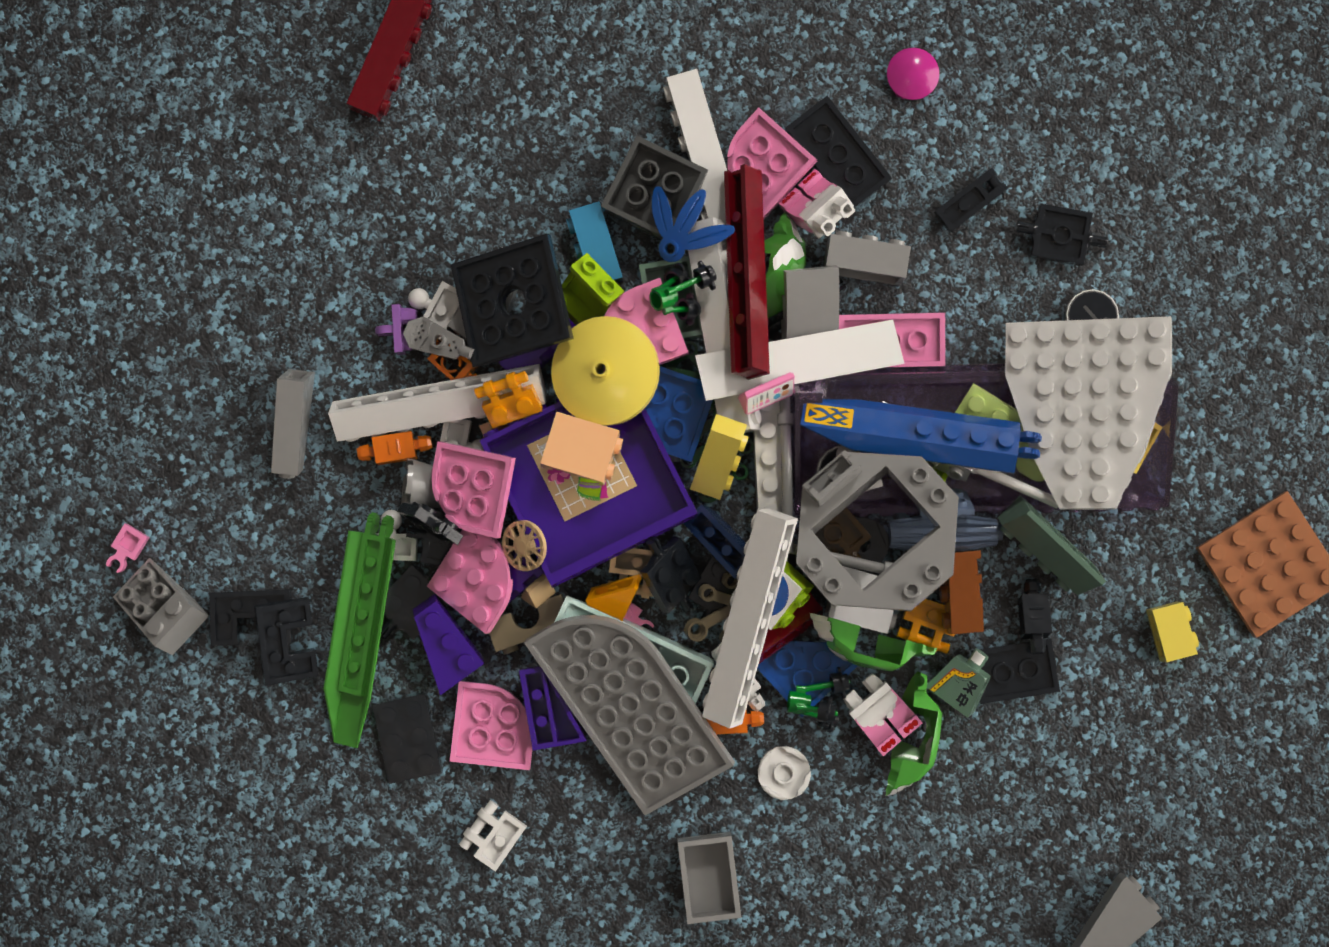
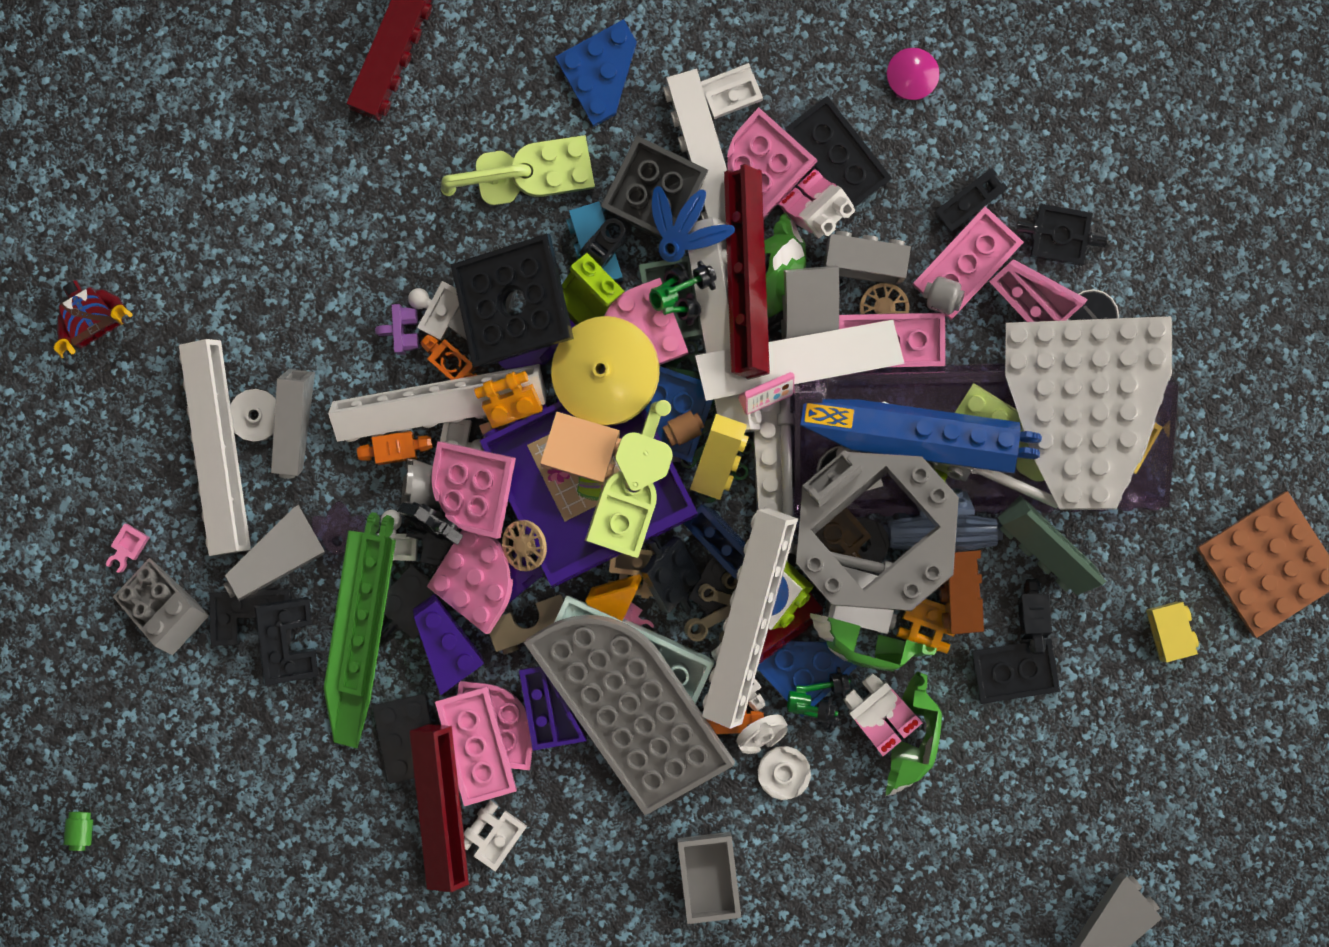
(78, 830): none -> bright green brick
(86, 317): none -> torso
(214, 447): none -> white brick
(241, 408): none -> white plate
(277, 554): none -> light grey slope
(337, 524): none -> clear purple plate
(426, 334): light grey piece -> none
(439, 807): none -> dark red brick
(478, 746): none -> bright pink plate
(538, 592): tan slope -> none
(556, 167): none -> yellowish green plate
(599, 70): none -> blue plate
(602, 244): none -> black piece
(623, 515): none -> yellowish green plate
(683, 428): none -> medium nougat brick
(731, 91): none -> white plate
(762, 732): none -> white plate
(884, 305): none -> tan wheel
(944, 295): none -> light grey head
(962, 682): sand green torso -> none
(973, 256): none -> bright pink plate
(1035, 295): none -> bright pink wedge

